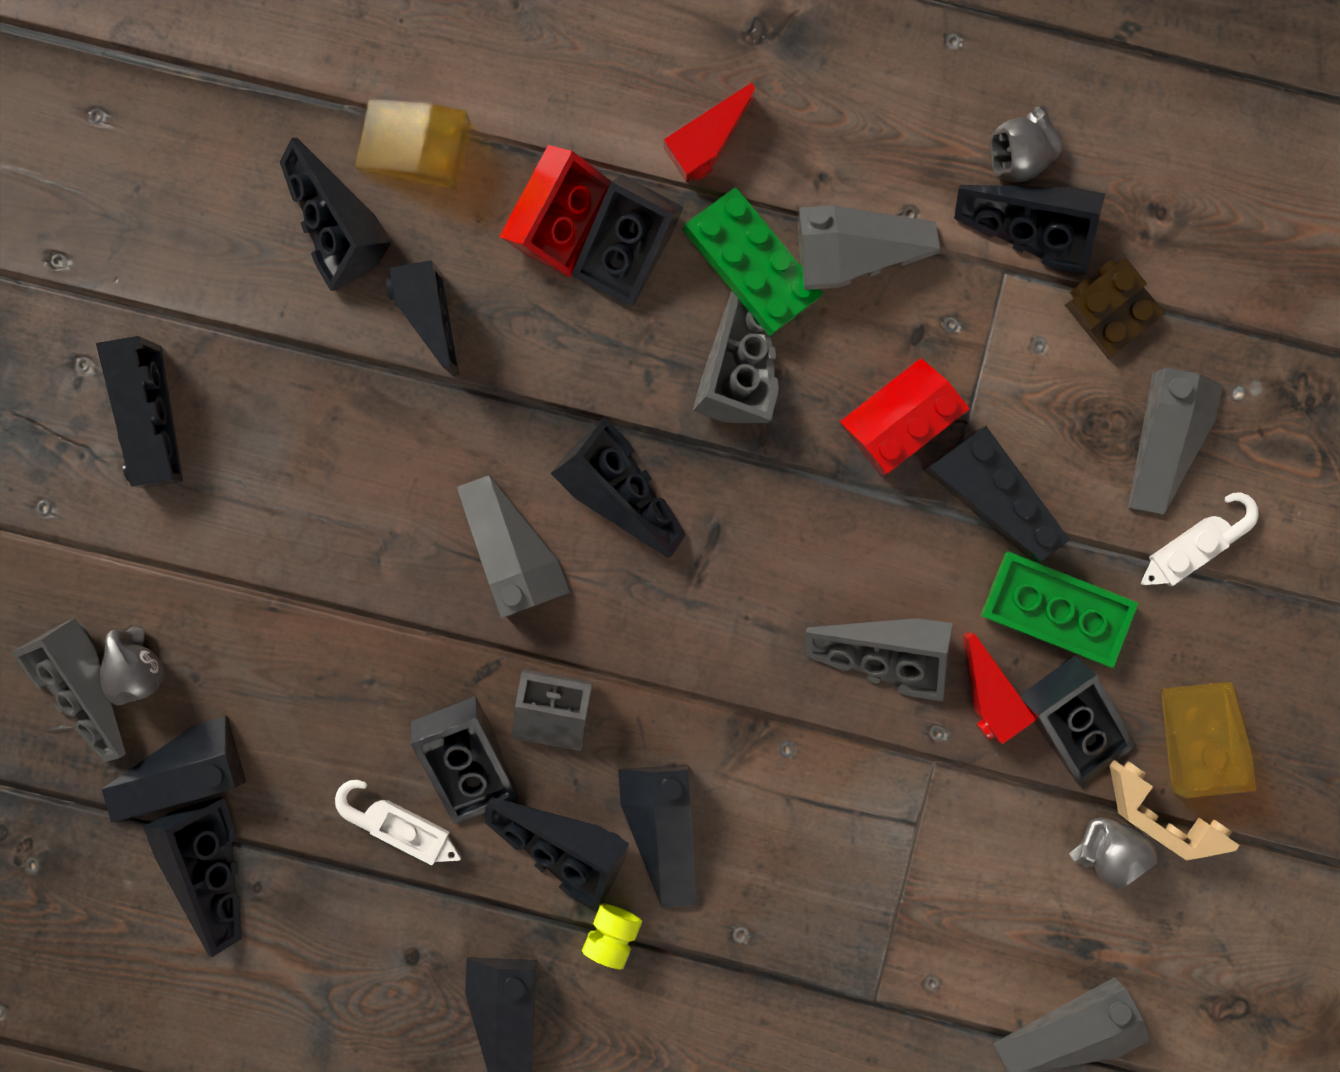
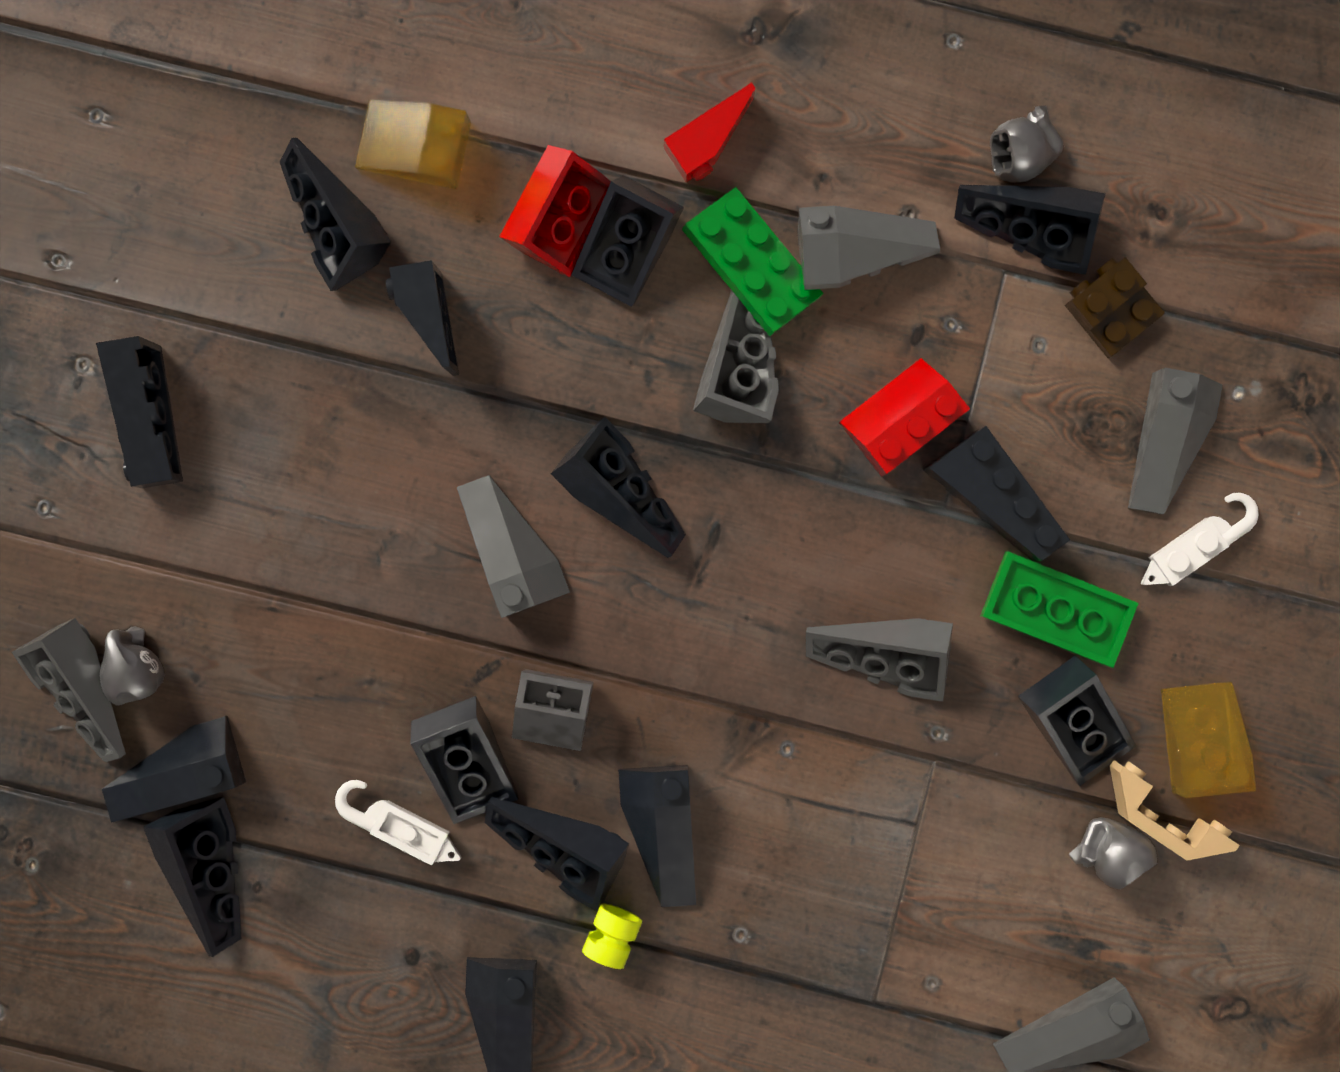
(994, 698): red slope -> none

